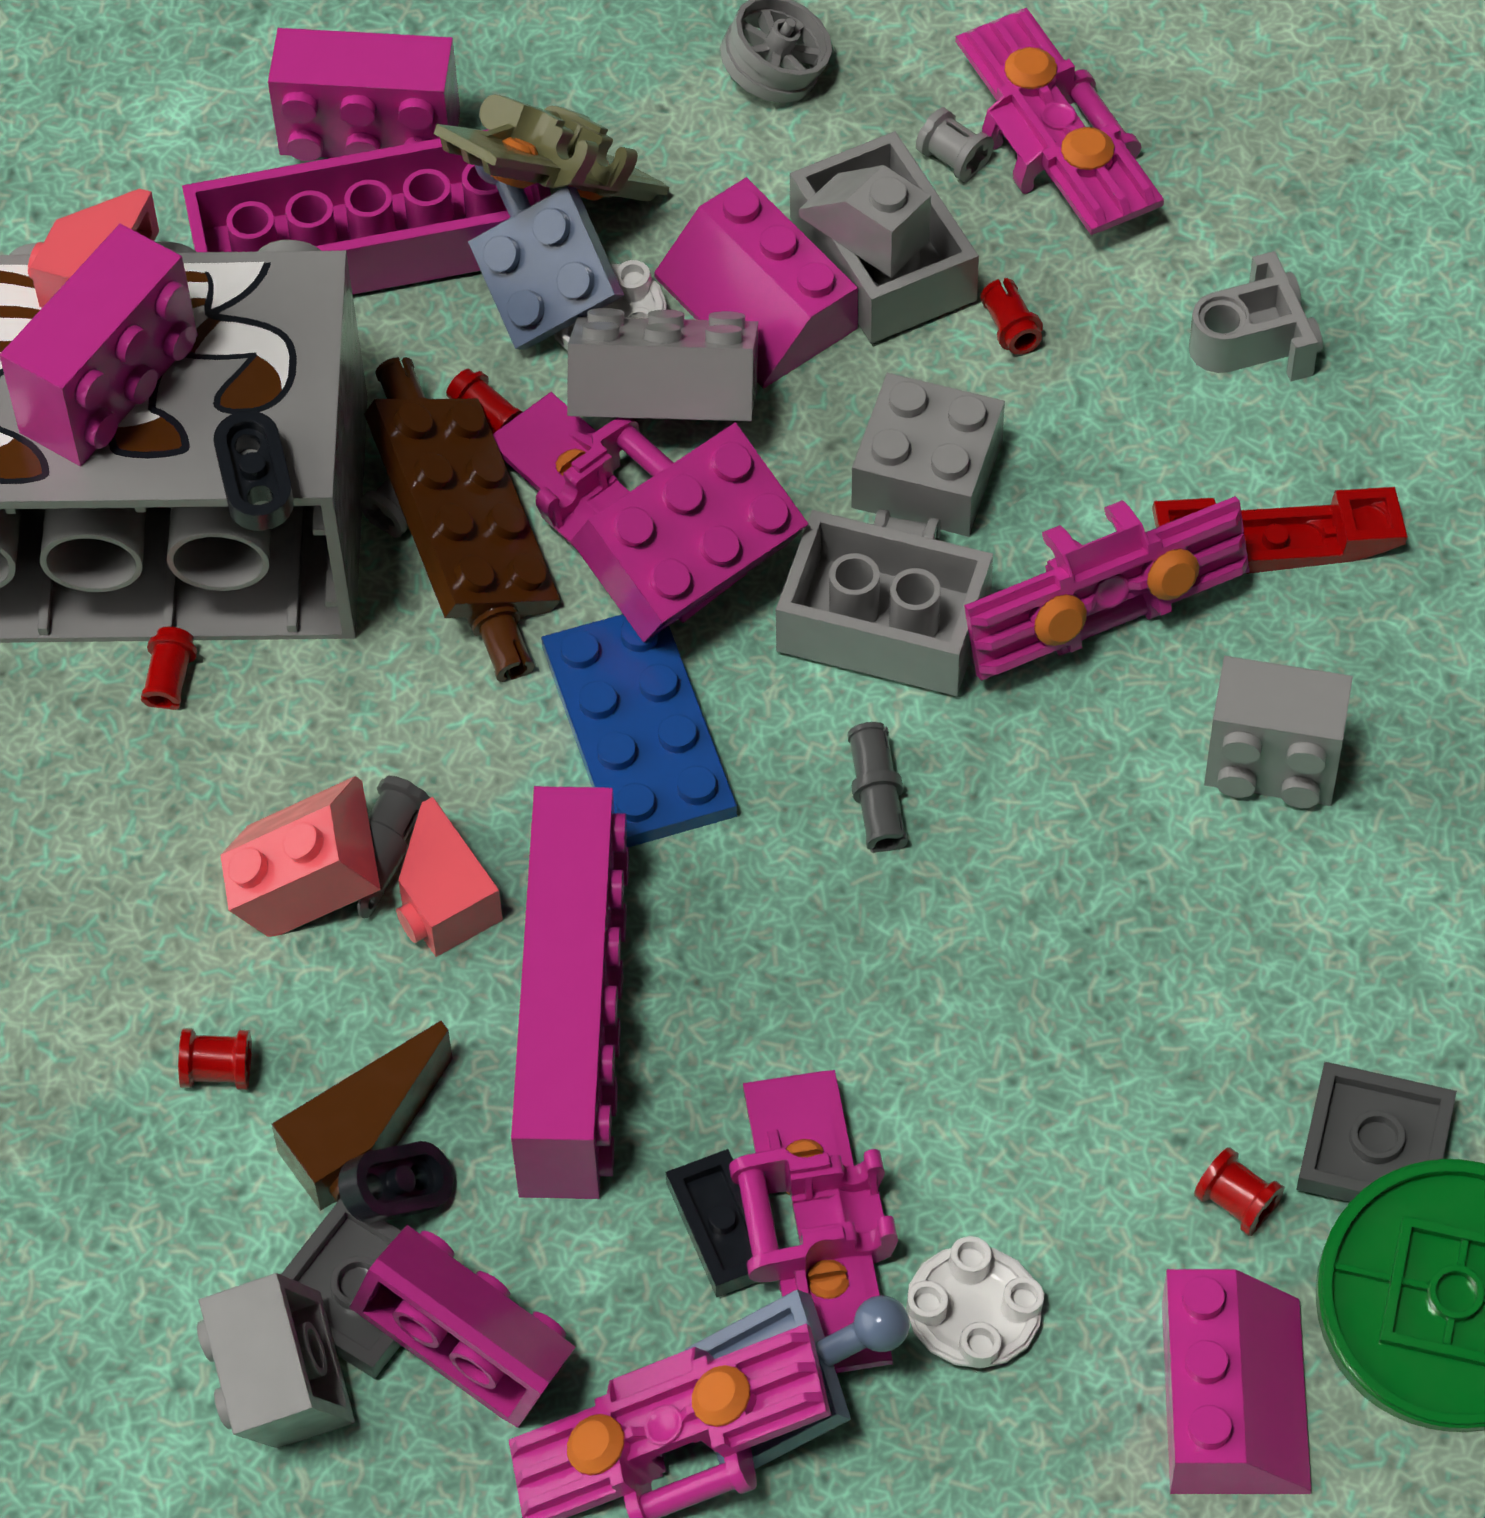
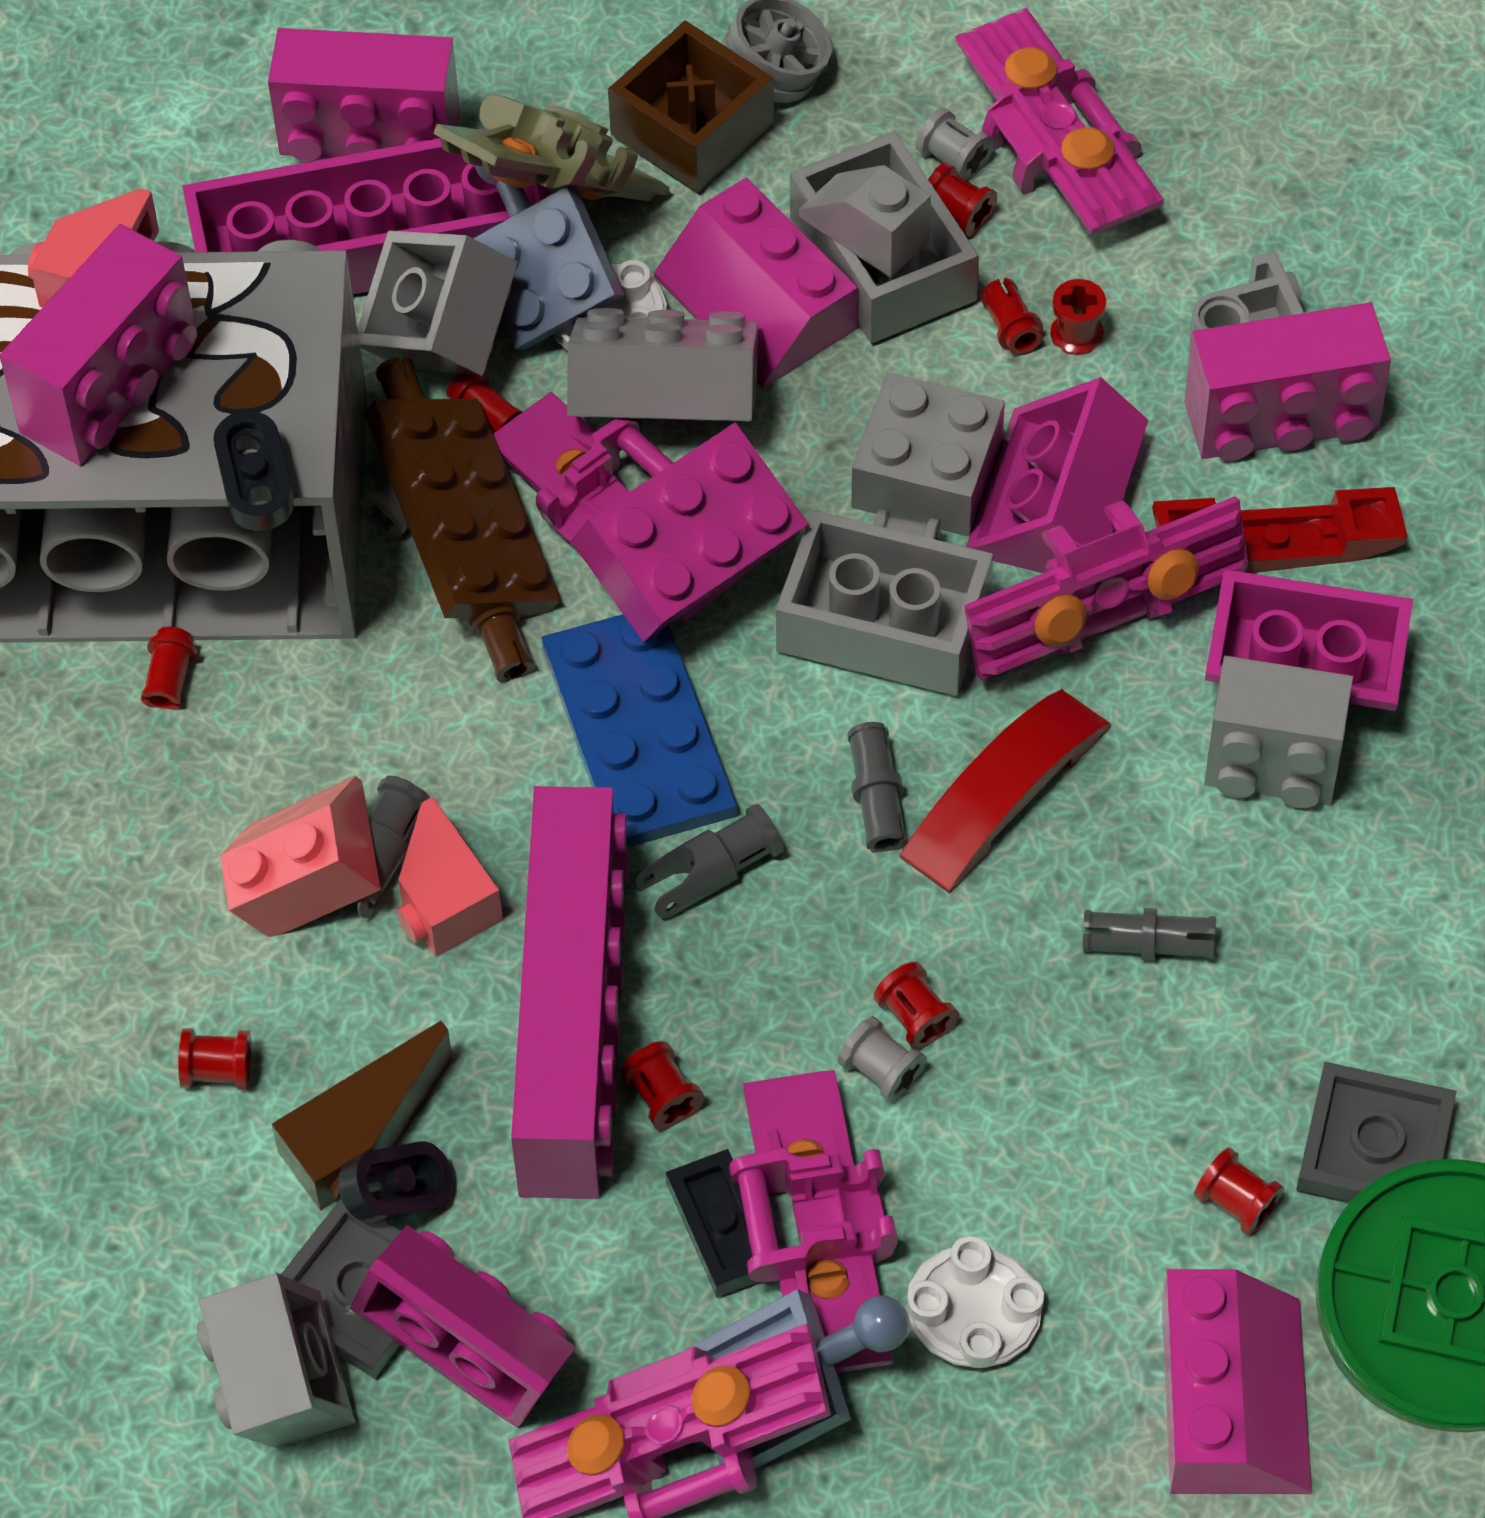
(436, 301): none -> light grey brick
(661, 1085): none -> red bush
(691, 105): none -> reddish brown brick
(711, 860): none -> dark grey piece
(881, 1059): none -> light grey bush
(916, 1005): none -> red bush
(966, 202): none -> red bush
(999, 786): none -> red slope
(1058, 468): none -> dark pink slope
(1078, 309): none -> red bush
(1149, 934): none -> dark grey pin
(1286, 381): none -> dark pink brick
(1314, 630): none -> dark pink slope

